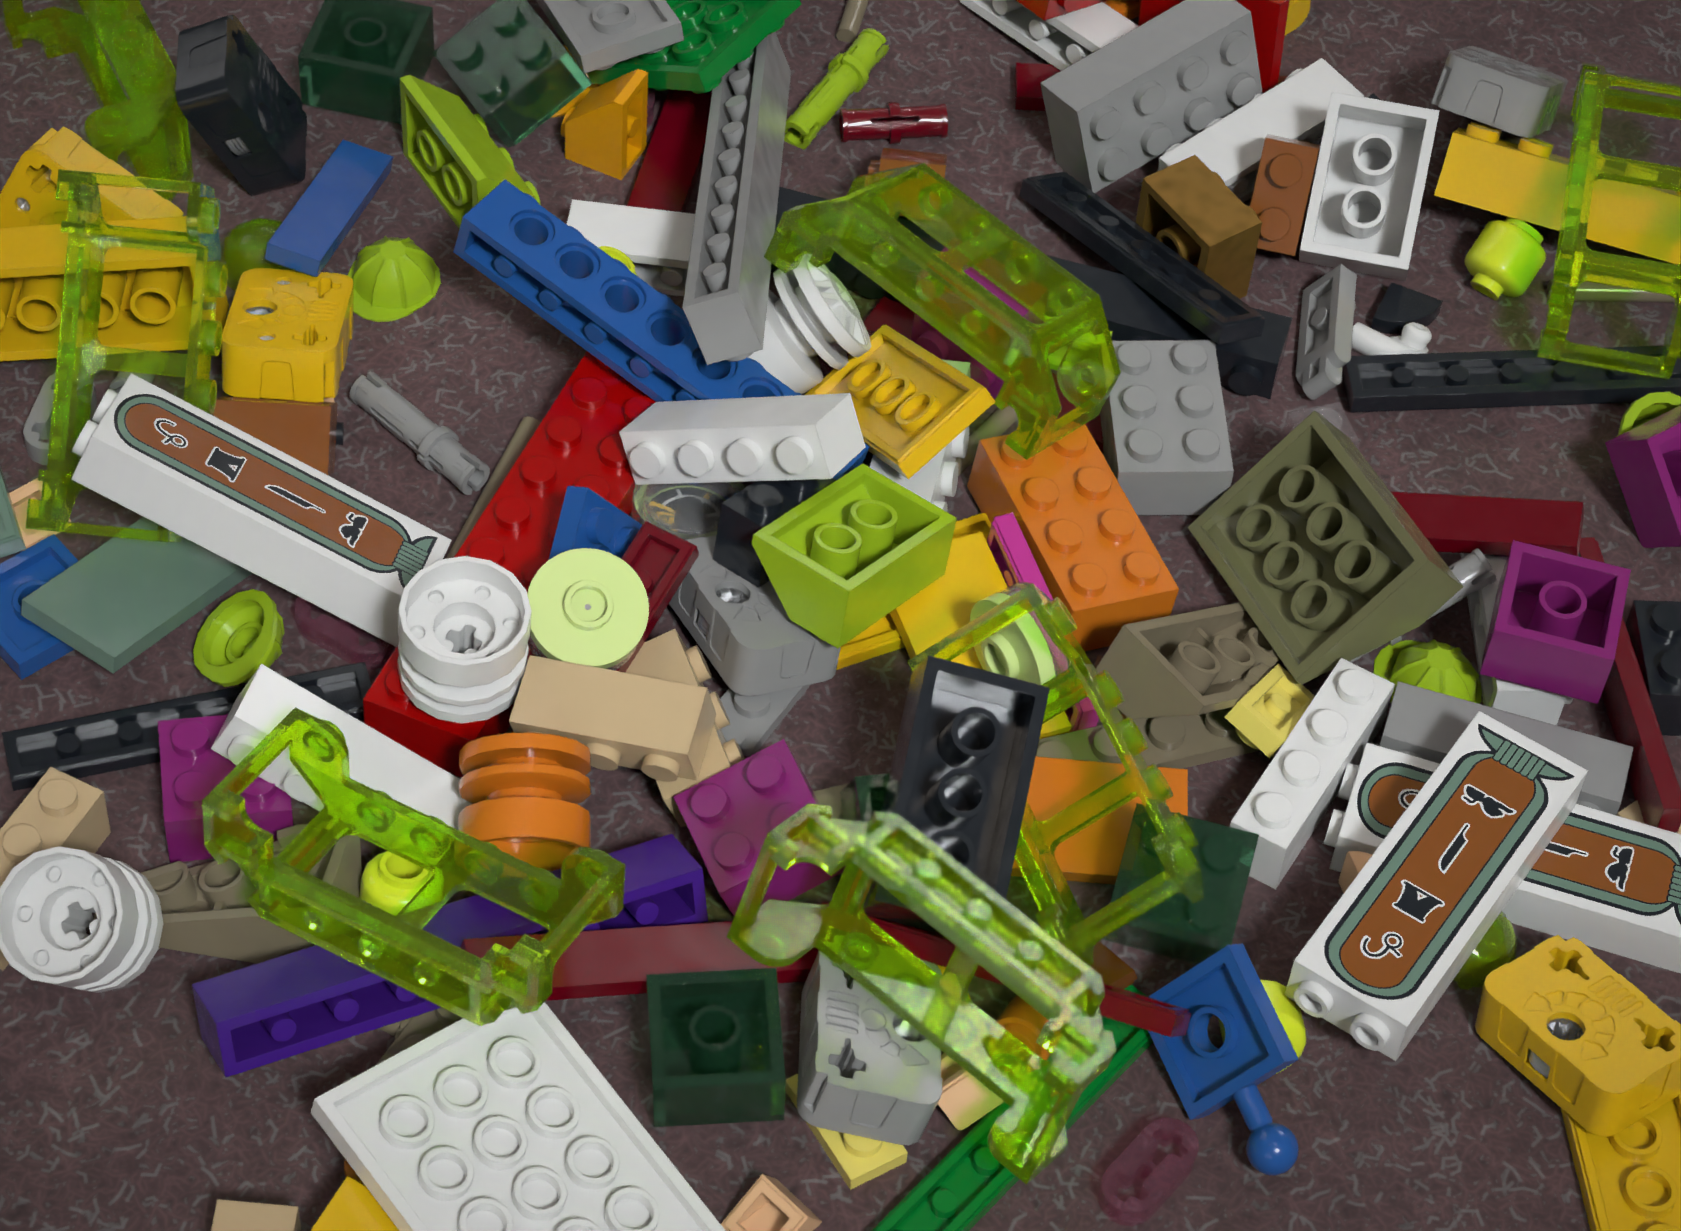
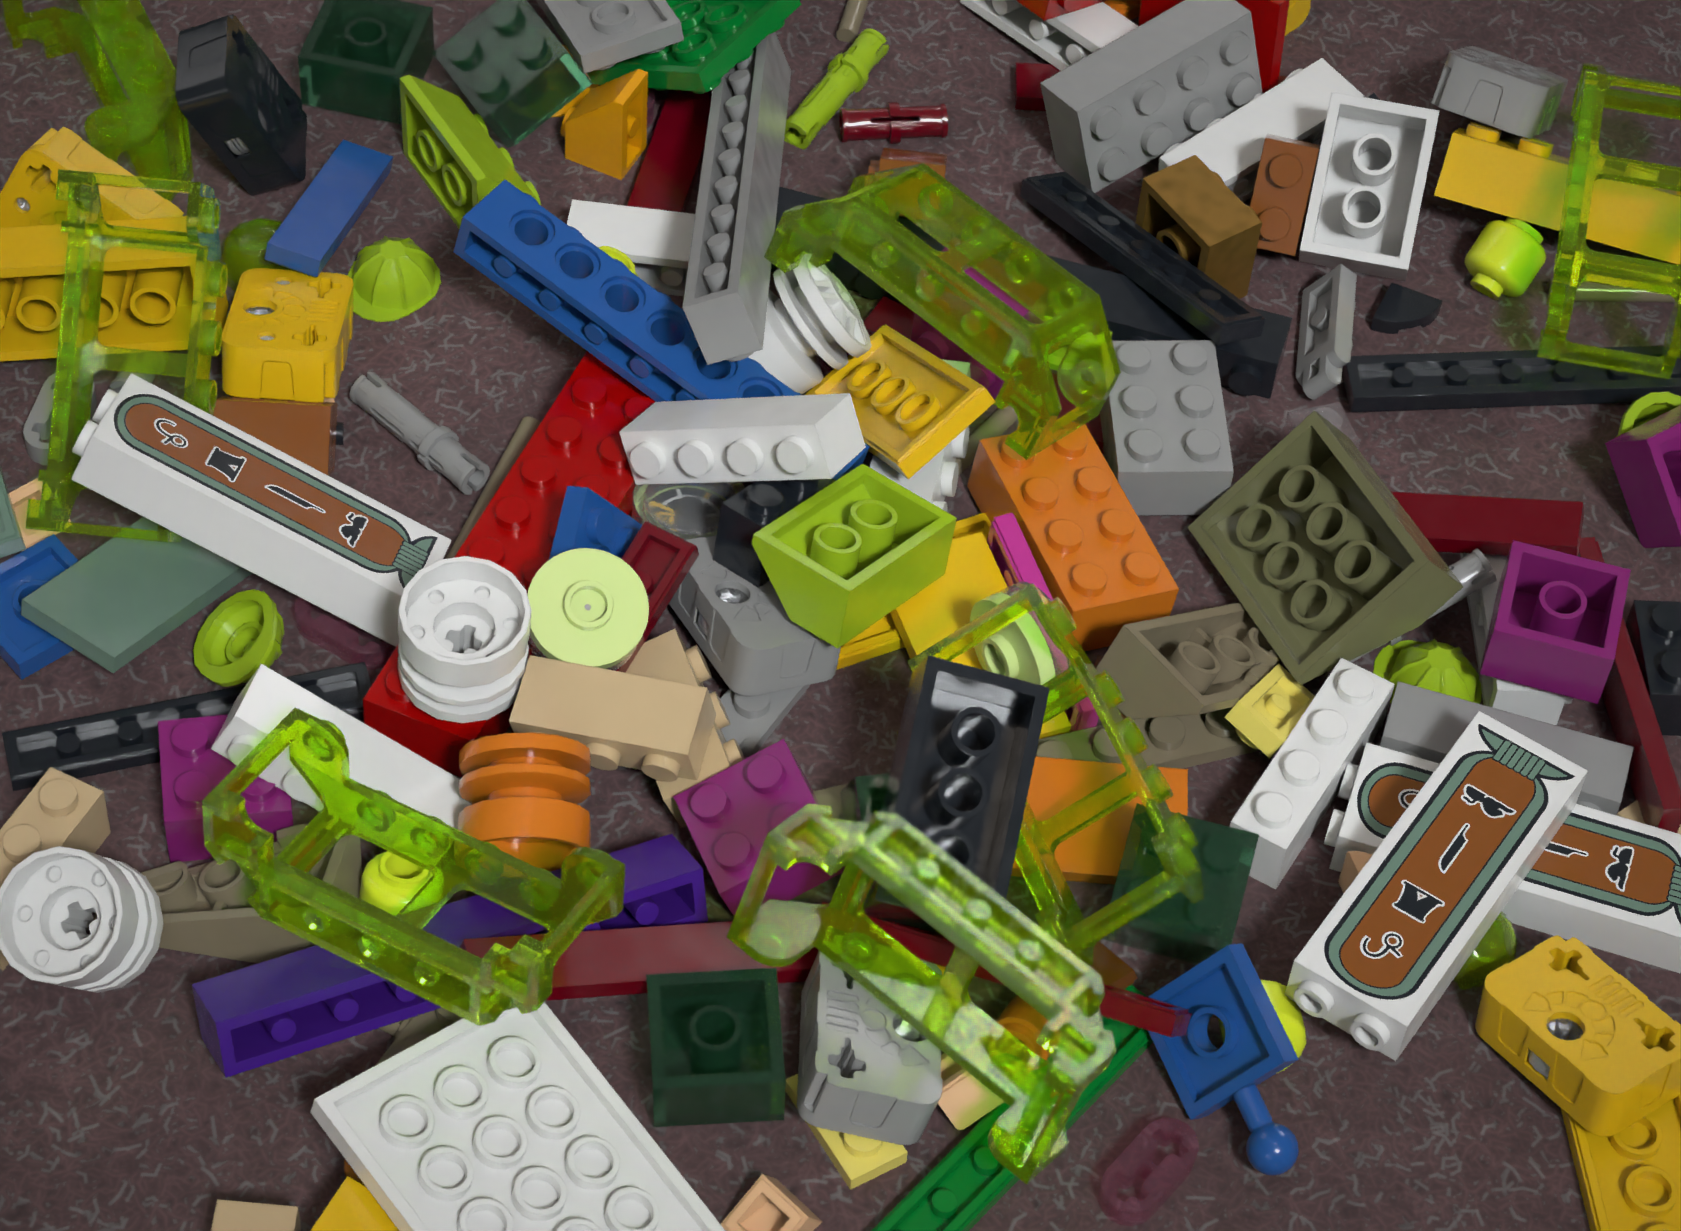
(1371, 342): white arm -> none

